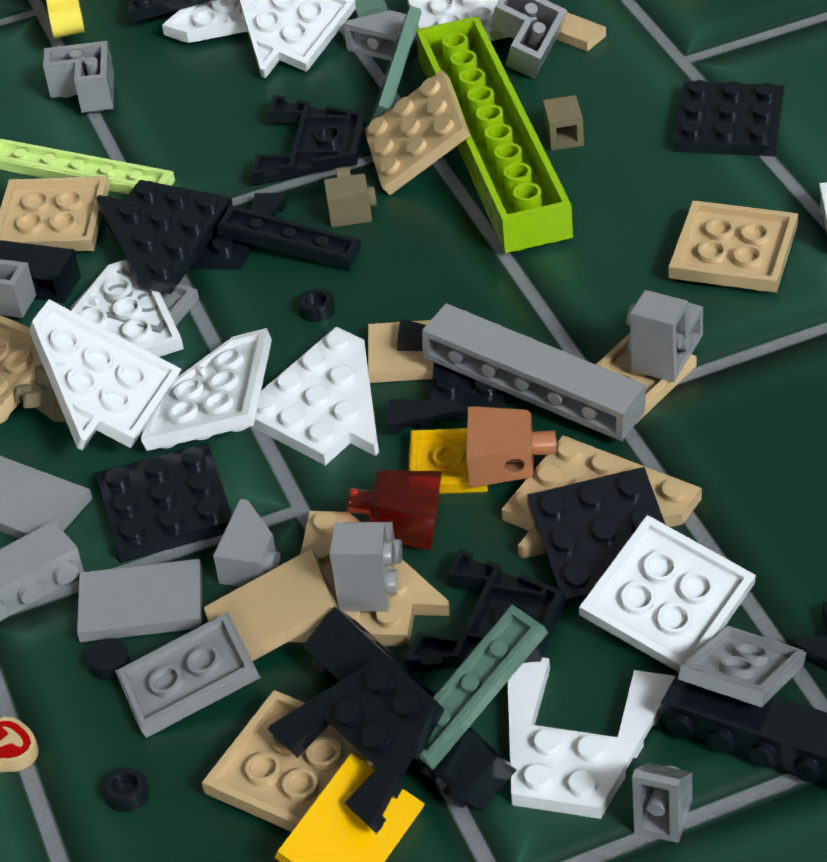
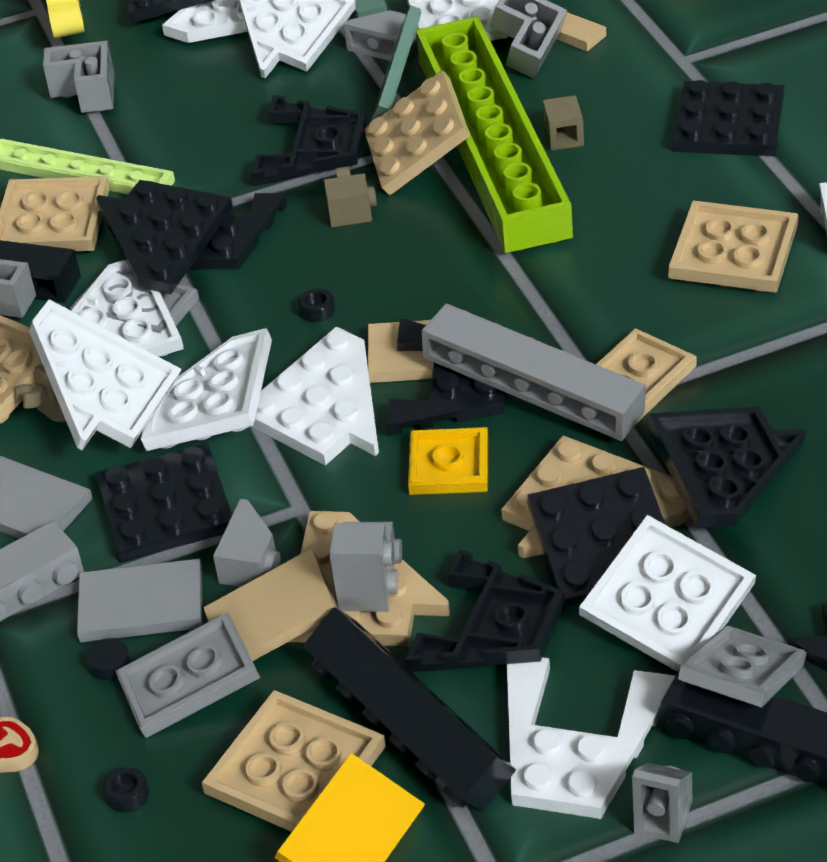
(289, 237): black tile -> none
(381, 717): black wing -> none
(405, 499): clear red torso -> none
(481, 679): sand green tile -> none
(503, 445): nougat torso -> none
(662, 334): light grey brick -> none
(721, 459): none -> black wing

